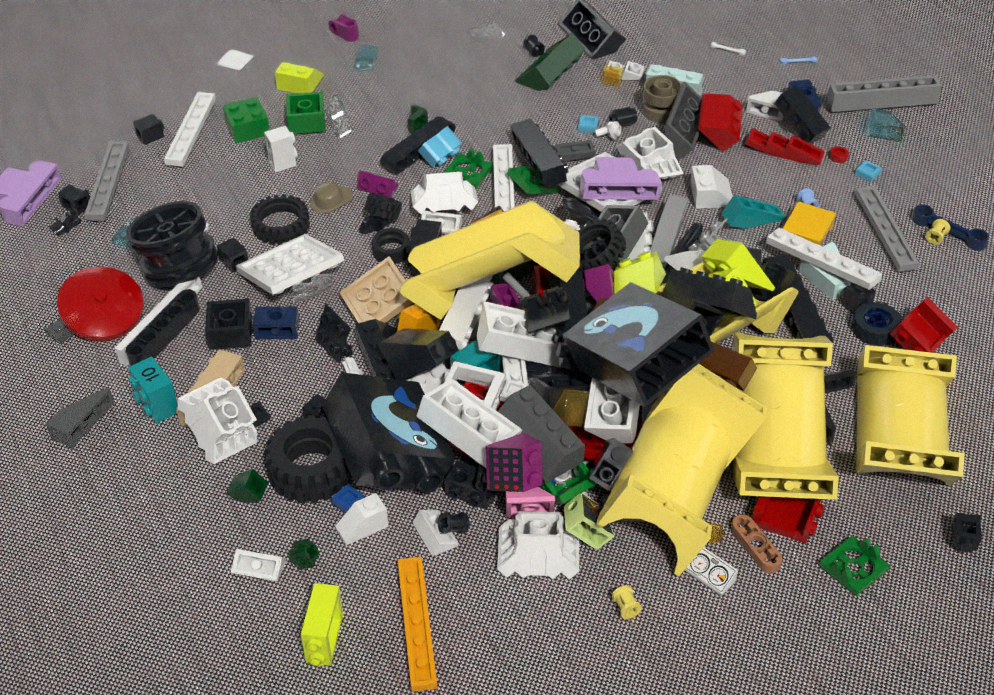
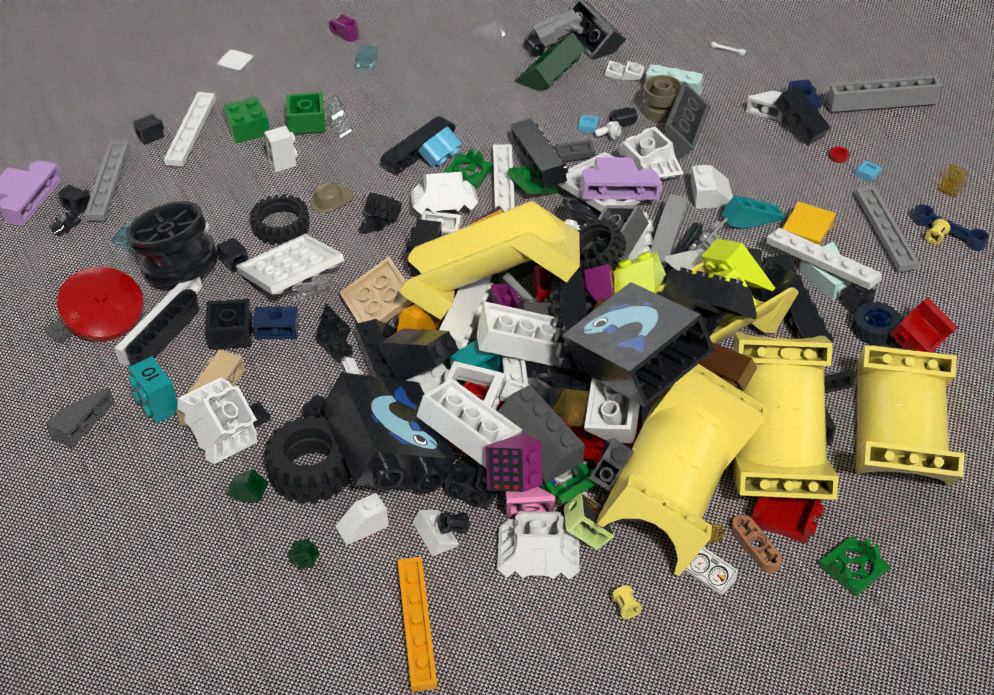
(257, 565): white slope -> none
(297, 78): neon yellow slope -> none
(322, 624): neon yellow window -> none
(346, 497): blue plate -> none
(376, 184): magenta hinge -> none
(386, 236): black tyre -> none
(418, 118): dark green bracket -> none
(547, 310): black hinge -> none
(557, 26): none -> light grey piece
(612, 75): clear yellow plate -> none
(721, 119): red slope -> none
(790, 149): red slope -> none
(807, 196): light blue bush -> none
(813, 59): light blue hinge -> none
(885, 125): clear light blue slope -> none
(954, 180): none -> clear yellow panel
(966, 537): black brick -> none

